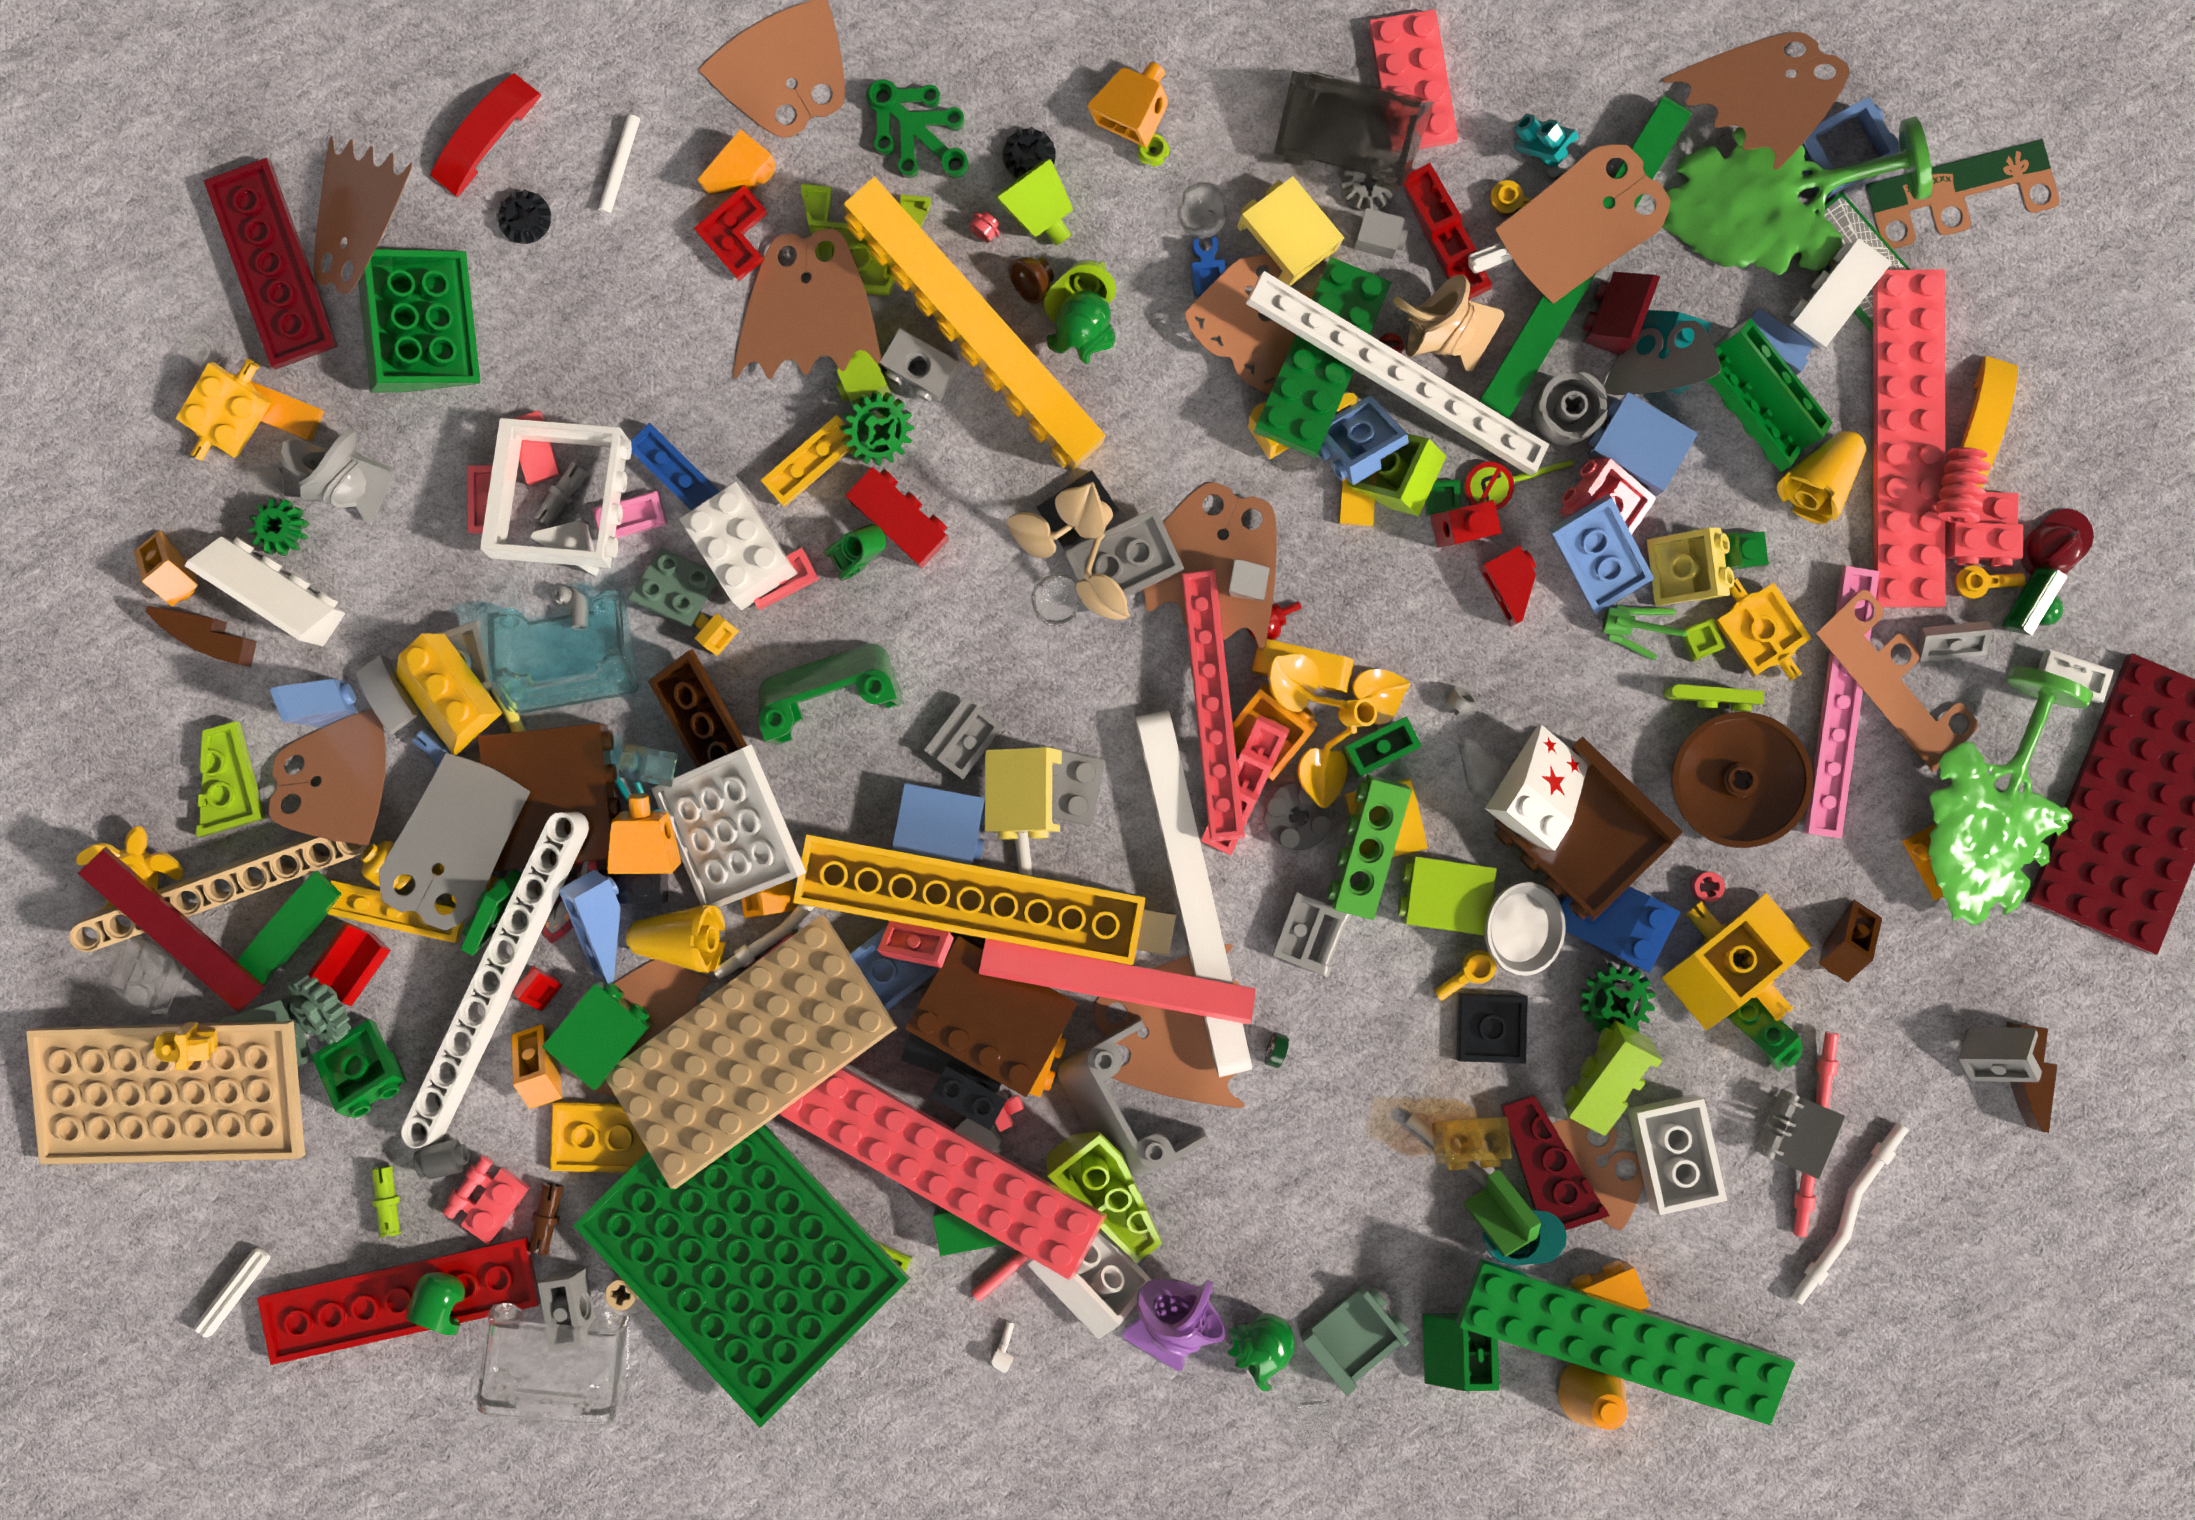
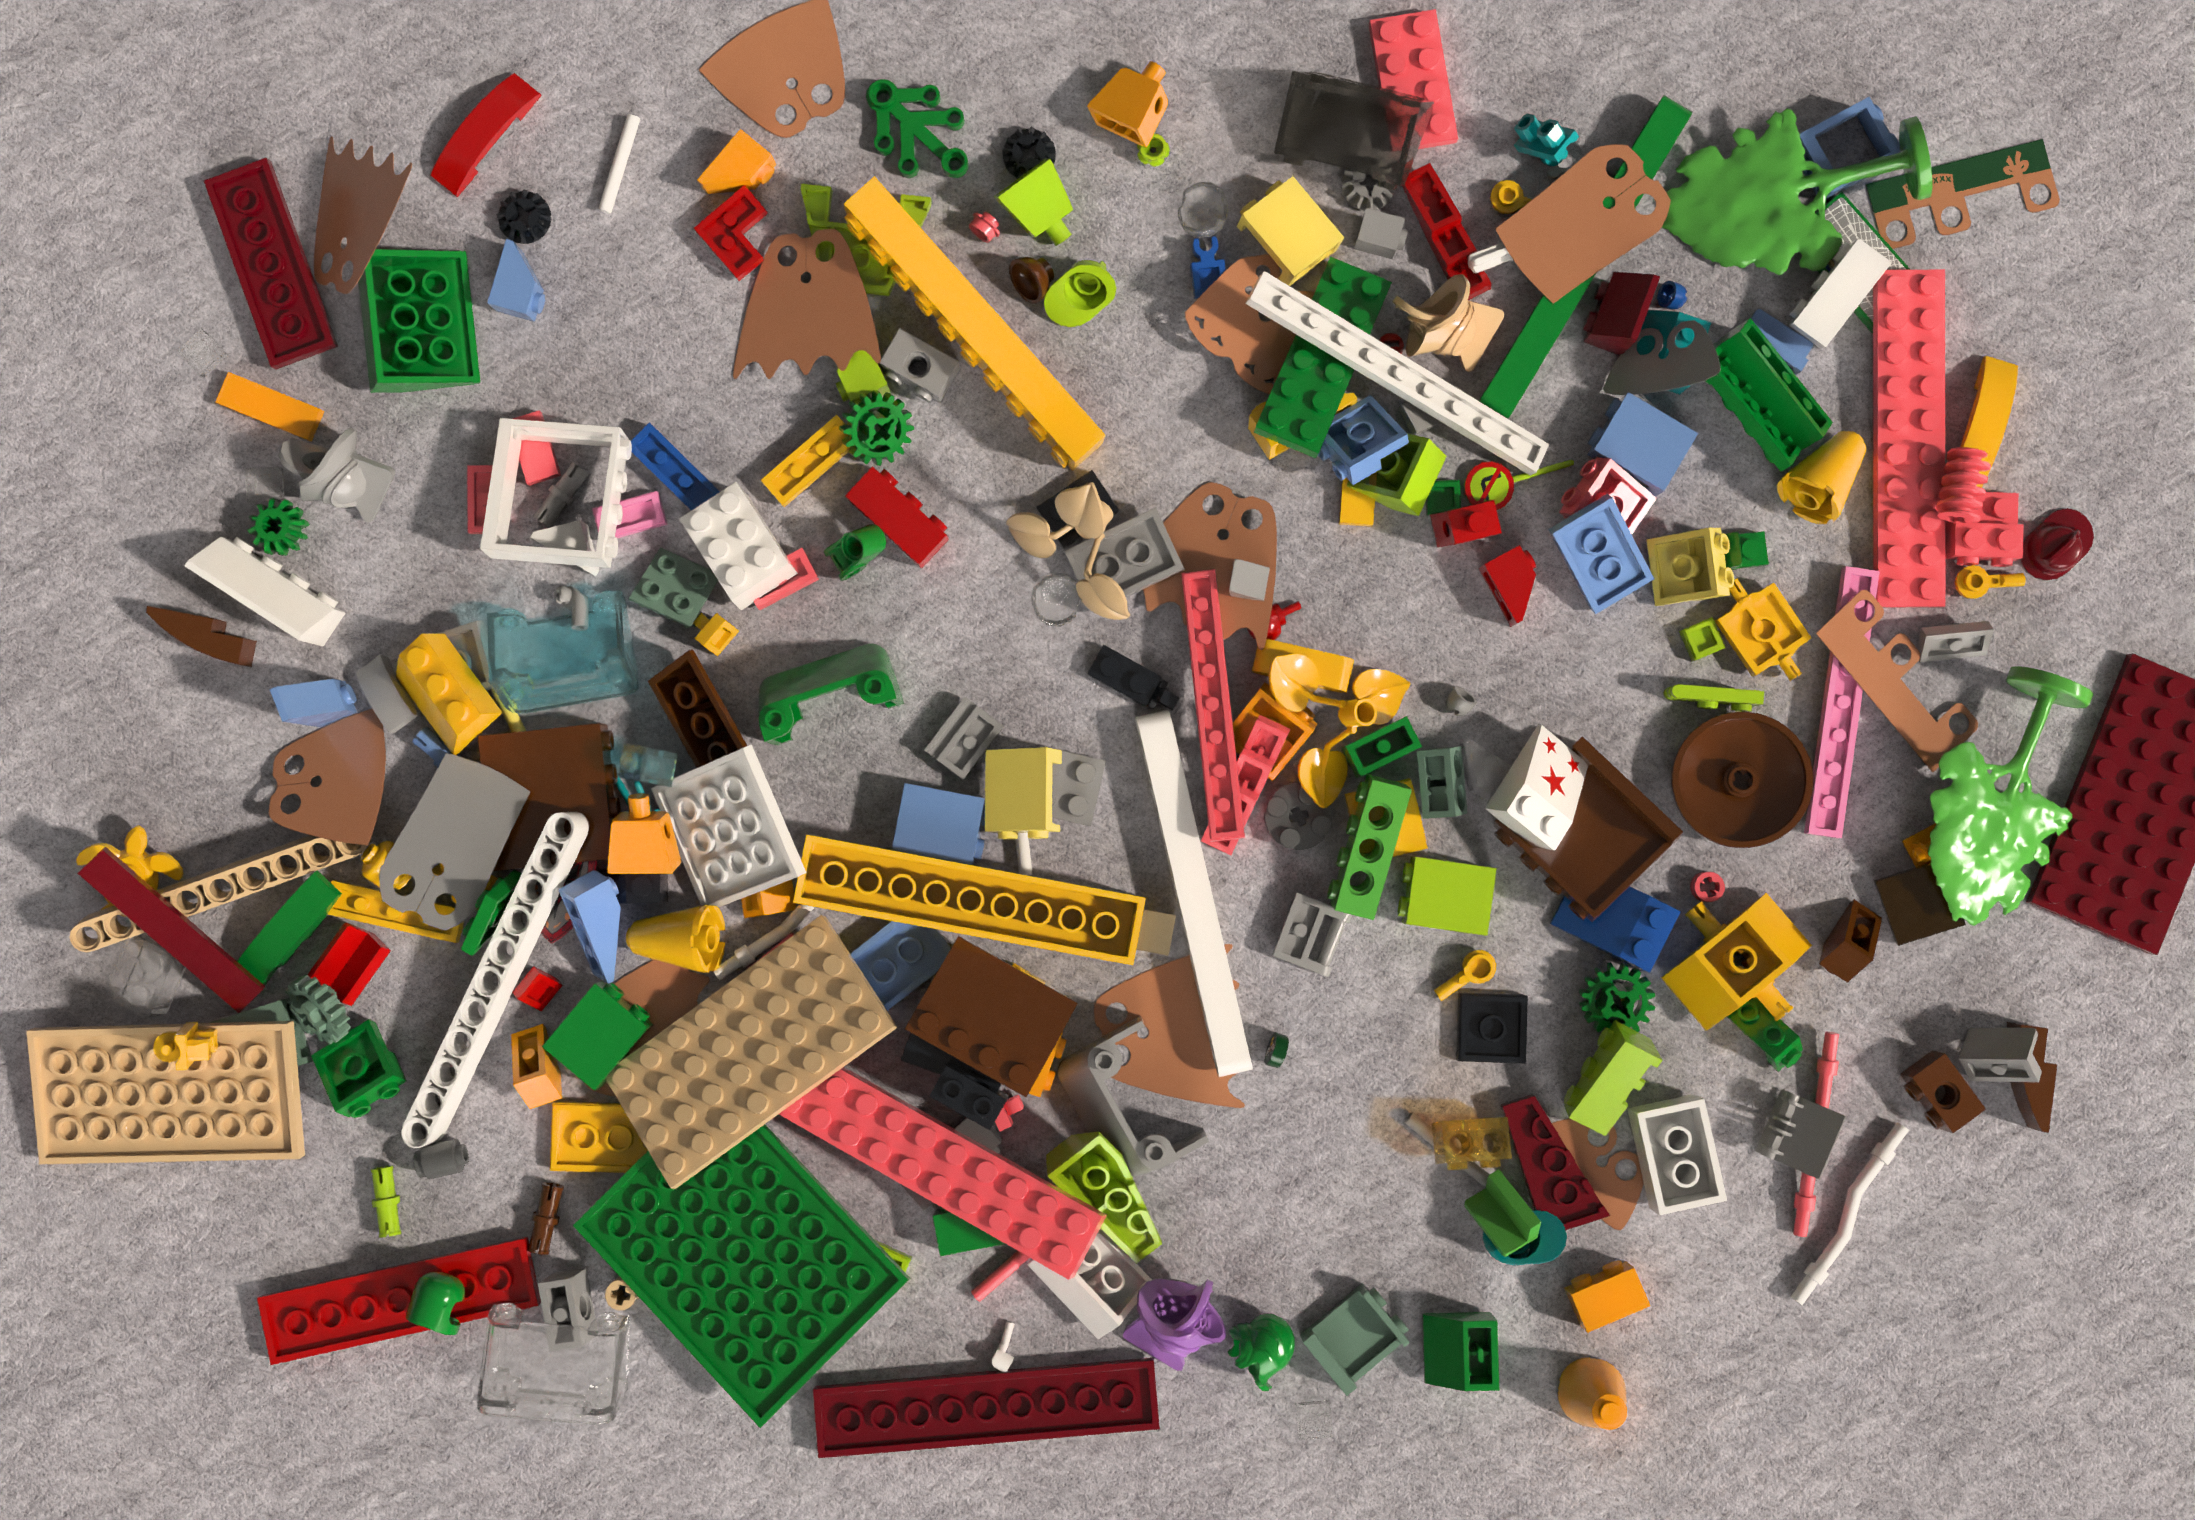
(164, 569): light orange slope -> none
(223, 409): yellow plate -> none
(228, 782): lime wing -> none
(232, 1292): white axle -> none
(495, 1205): coral plate -> none
(515, 285): none -> medium blue slope
(915, 944): coral plate -> none
(986, 1407): none -> dark red plate
(1083, 325): green hair -> none
(1117, 981): coral tile -> none
(1131, 679): none -> black hinge
(1416, 419): none -> light grey slope
(1442, 782): none -> sand green brick
(1525, 928): piece -> none
(1550, 406): light grey brick -> none
(1620, 622): bright green plant -> none
(1624, 1342): green plate -> none
(1674, 290): none -> blue hinge
(1755, 94): nougat piece -> none
(1915, 905): none -> dark brown tile
(1959, 1102): none -> reddish brown brick
(2037, 603): green tile -> none
(2083, 672): white plate -> none

